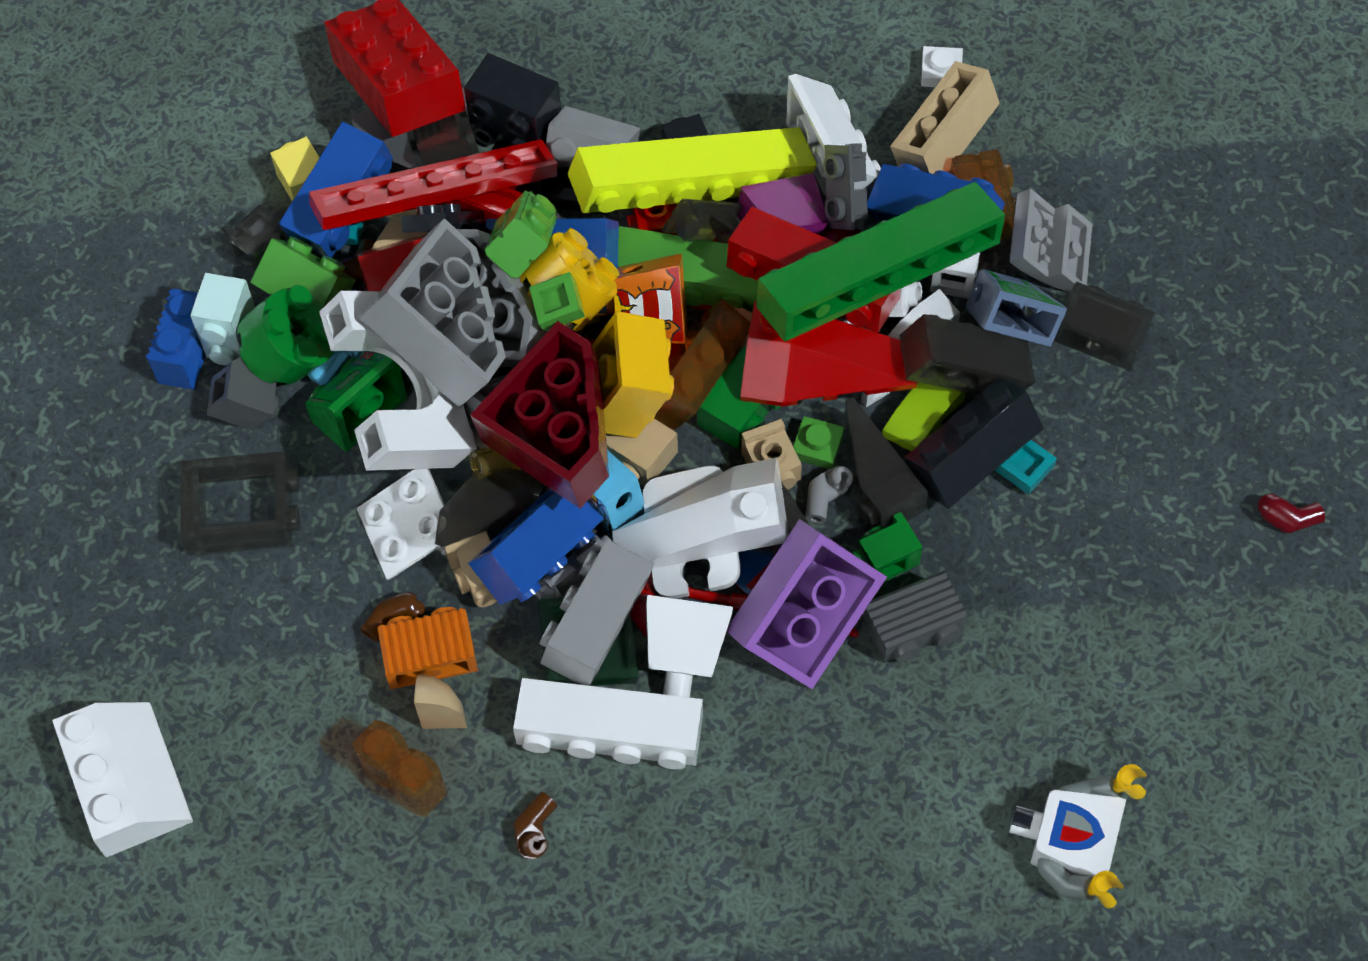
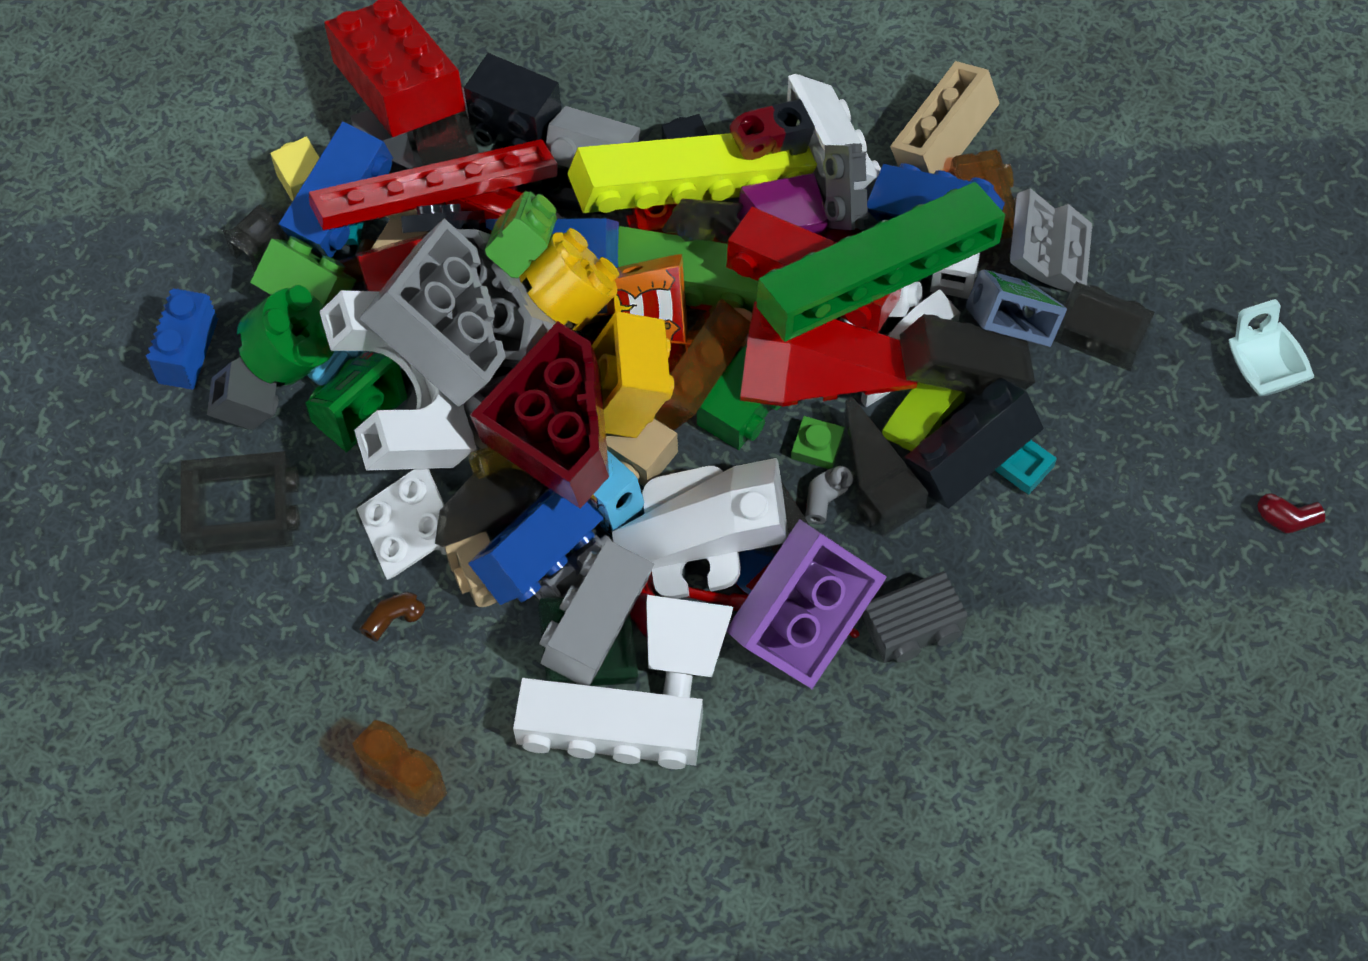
(122, 774): white slope -> none
(217, 313): light aqua brick -> none
(427, 646): orange brick -> none
(437, 704): tan brick -> none
(529, 828): reddish brown arm -> none
(557, 301): bright green plate -> none
(769, 441): tan brick -> none
(773, 130): none -> leg
(890, 548): green brick -> none
(937, 62): white plate -> none
(1080, 834): torso -> none
(1270, 354): none -> light aqua piece

